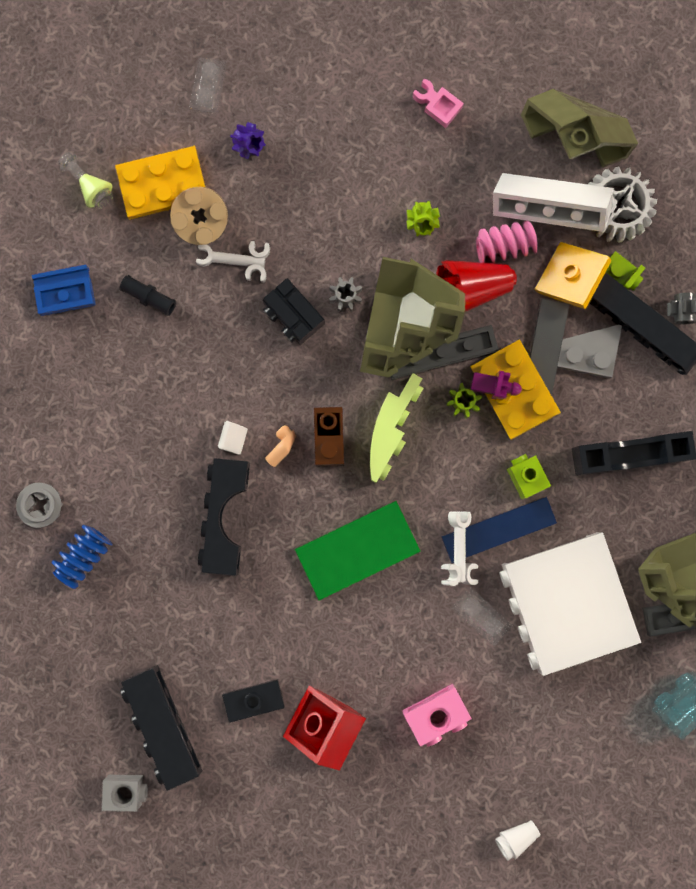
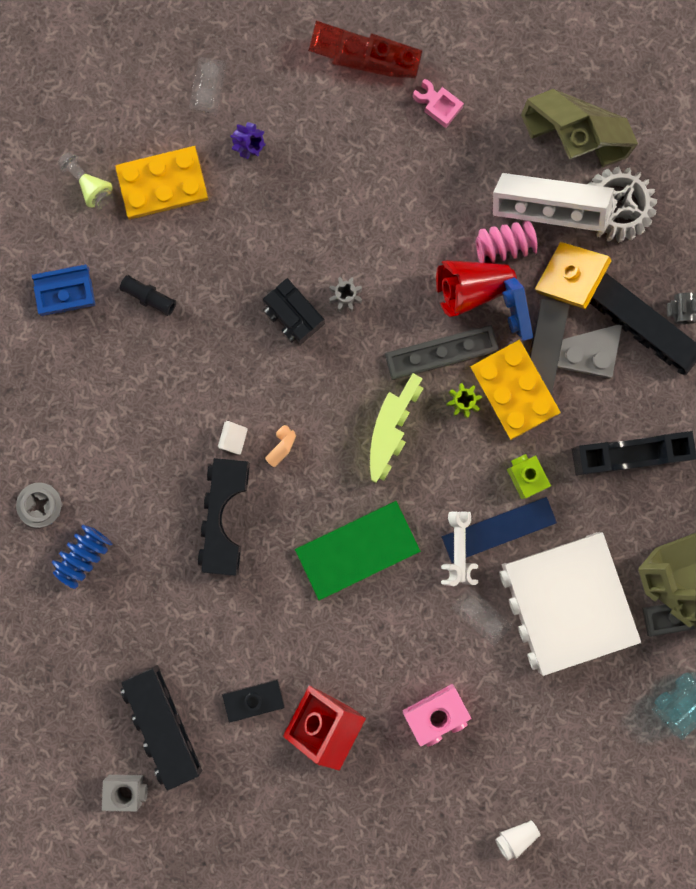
(184, 221): tan brick -> none
(254, 263): white bar -> none
(328, 436): reddish brown slope -> none
(364, 53): none -> clear red slope
(409, 317): olive panel -> none
(423, 218): lime gear -> none
(495, 385): magenta piece -> none
(516, 300): none -> blue plate
(625, 272): lime bracket -> none

